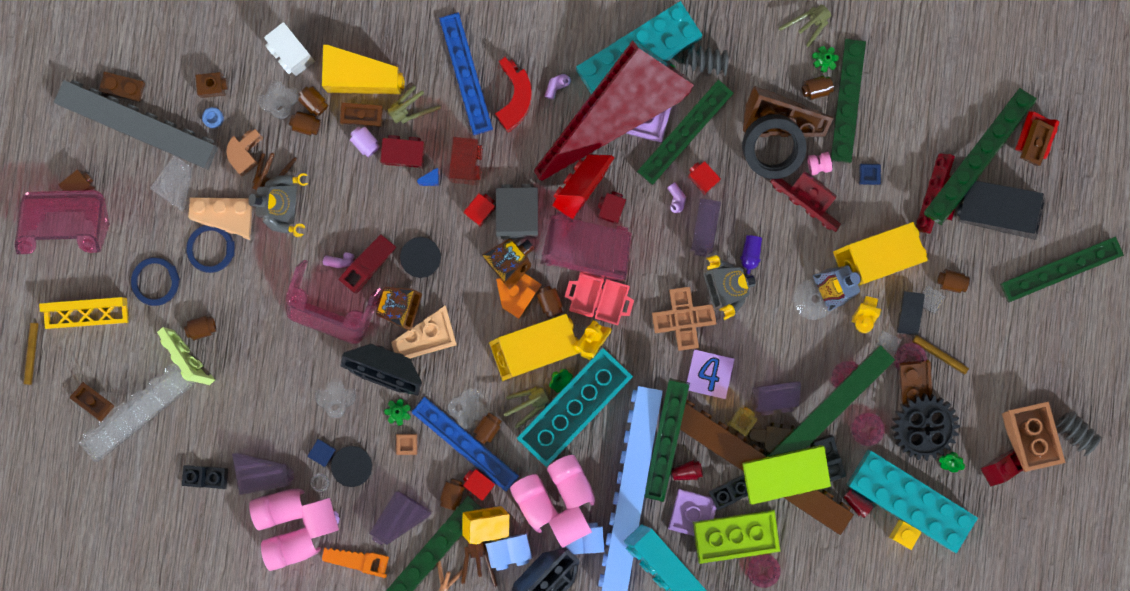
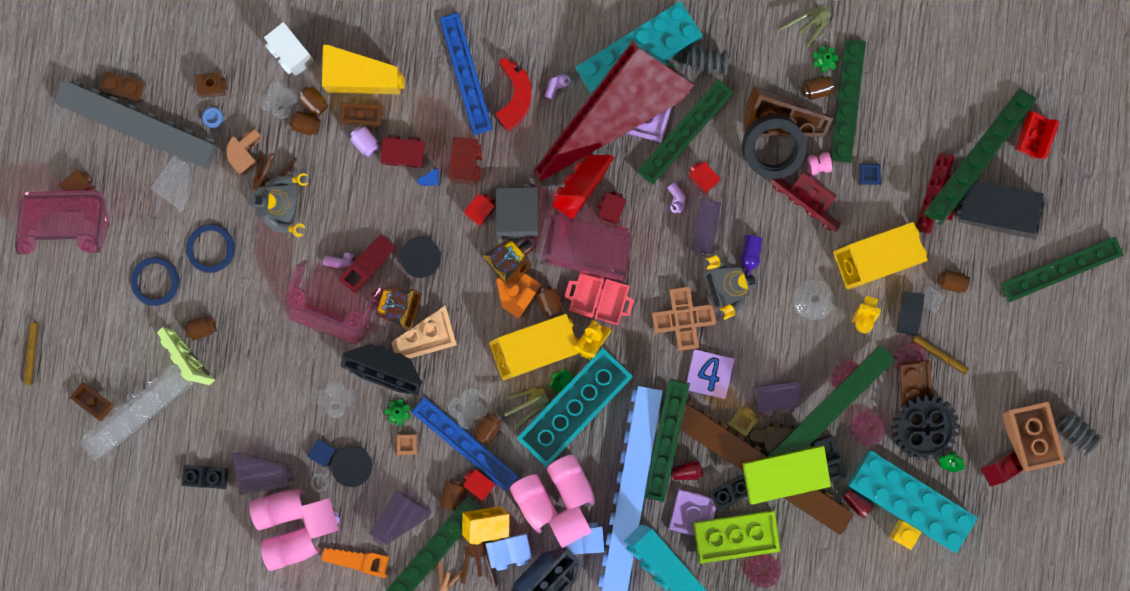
(82, 305): yellow fence -> none
(228, 214): light nougat wing -> none
(398, 110): olive plant -> none
(837, 285): torso -> none
(889, 342): clear tile -> none
(1037, 142): reddish brown plate -> none

